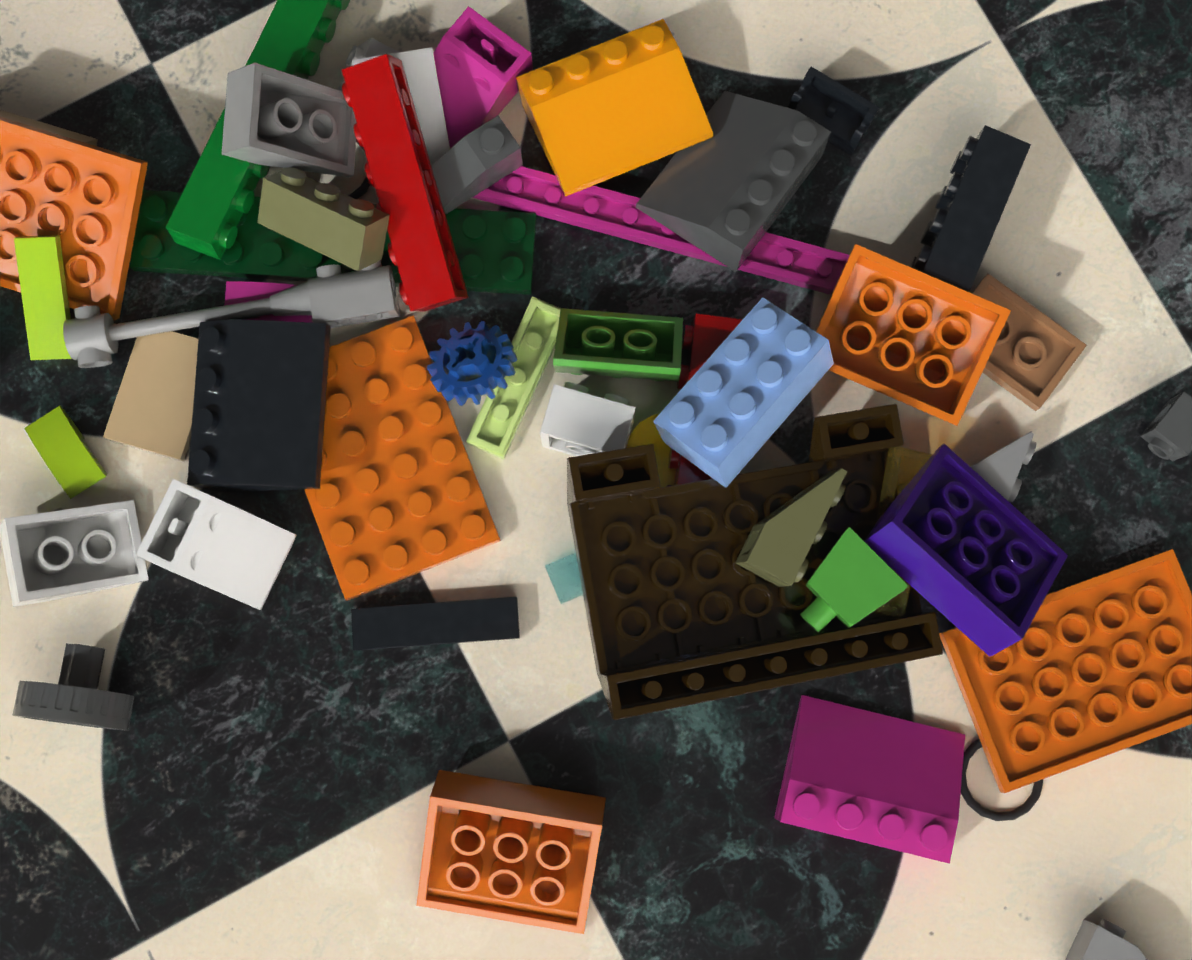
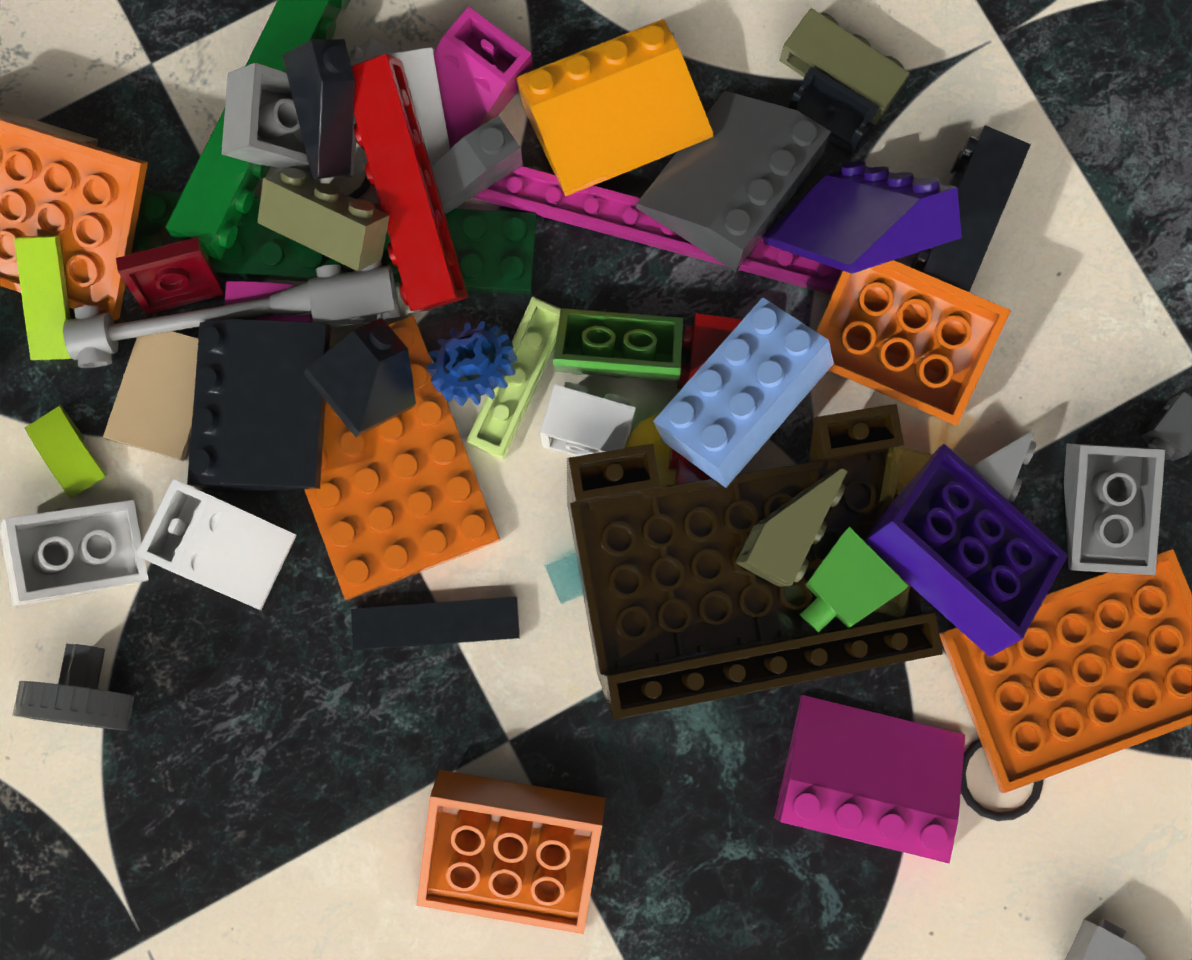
(170, 275): none -> dark red plate
(324, 103): none -> black slope
(365, 377): none -> black slope
(844, 58): none -> olive brick
(868, 218): none -> dark purple slope
(1031, 348): medium nougat plate -> none
(1113, 507): none -> light grey slope

